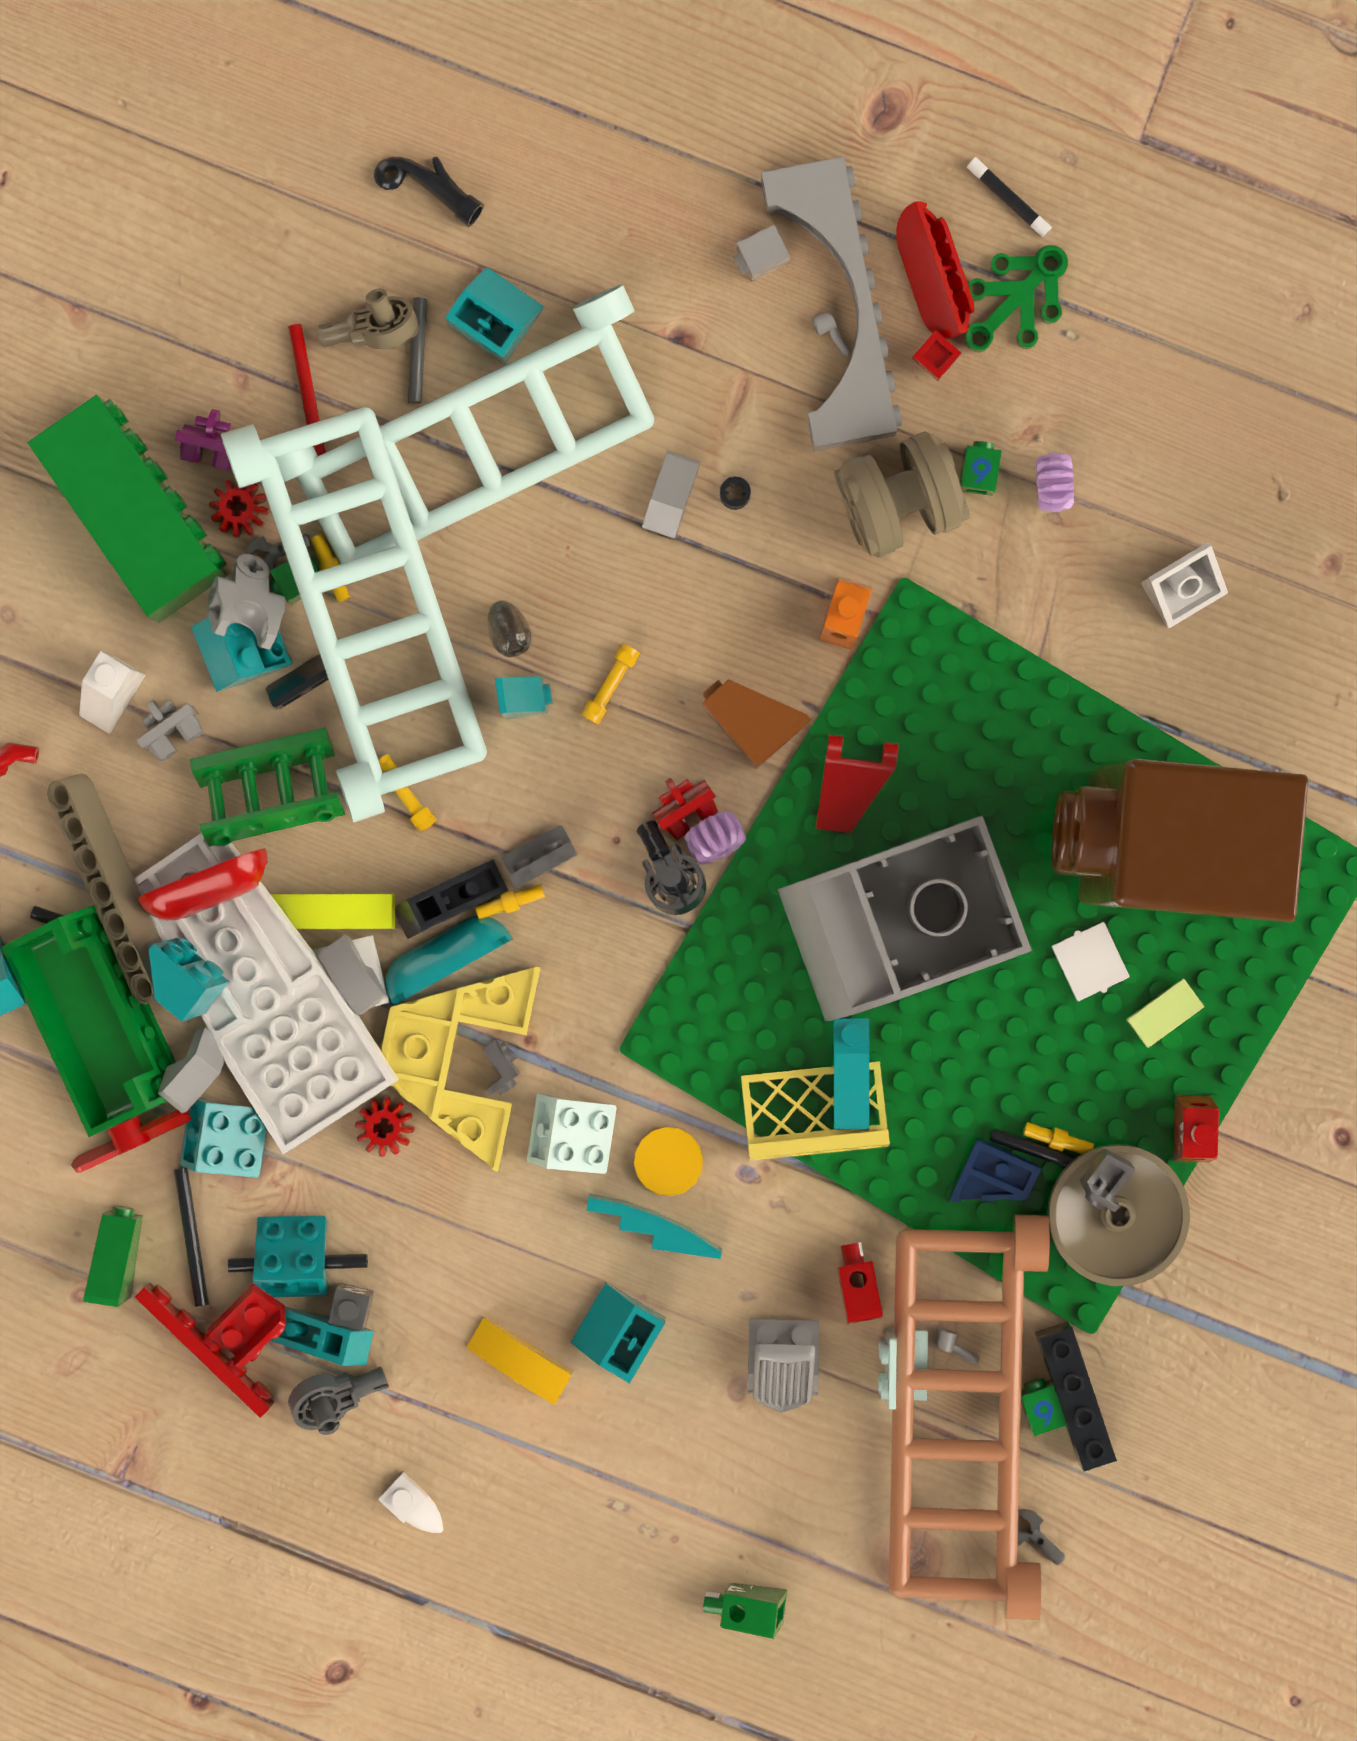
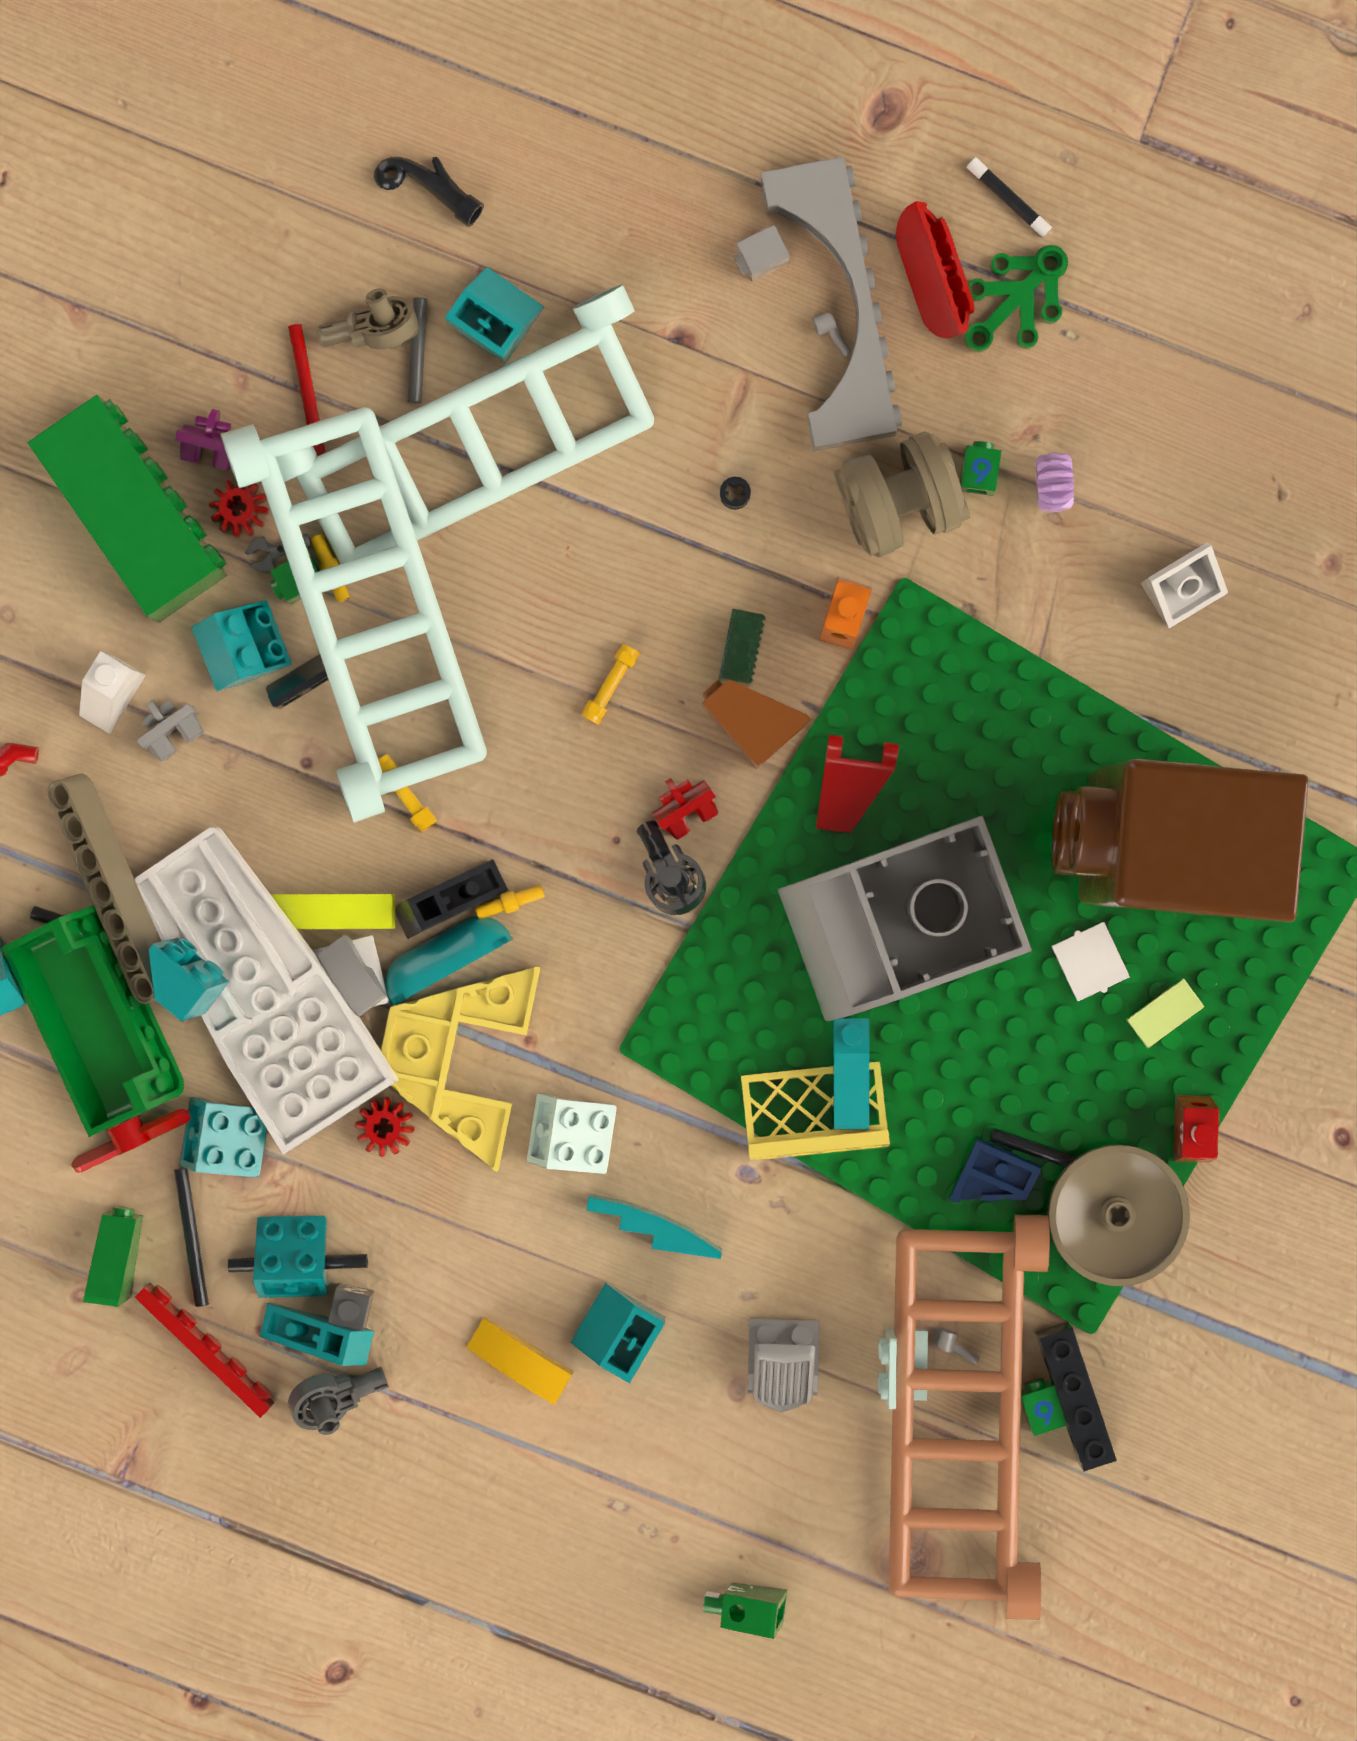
(190, 1077): light grey slope -> none
(206, 887): red brick -> none
(246, 601): light grey piece -> none
(249, 1325): red bracket -> none
(260, 758): green fence -> none
(412, 1505): white plate -> none
(502, 1059): flat silver bracket -> none
(508, 629): clear smoke animal -> none
(522, 696): teal slope -> none
(539, 856): flat silver bracket -> none
(668, 1161): yellow tile -> none
(671, 494): light grey slope -> none
(715, 837): lavender gear -> none
(742, 647): none -> clear green brick
(863, 1302): red torso -> none
(936, 355): red tile -> none
(1038, 1538): dark grey bar -> none
(1057, 1138): yellow bar -> none
(1105, 1179): flat silver bracket -> none

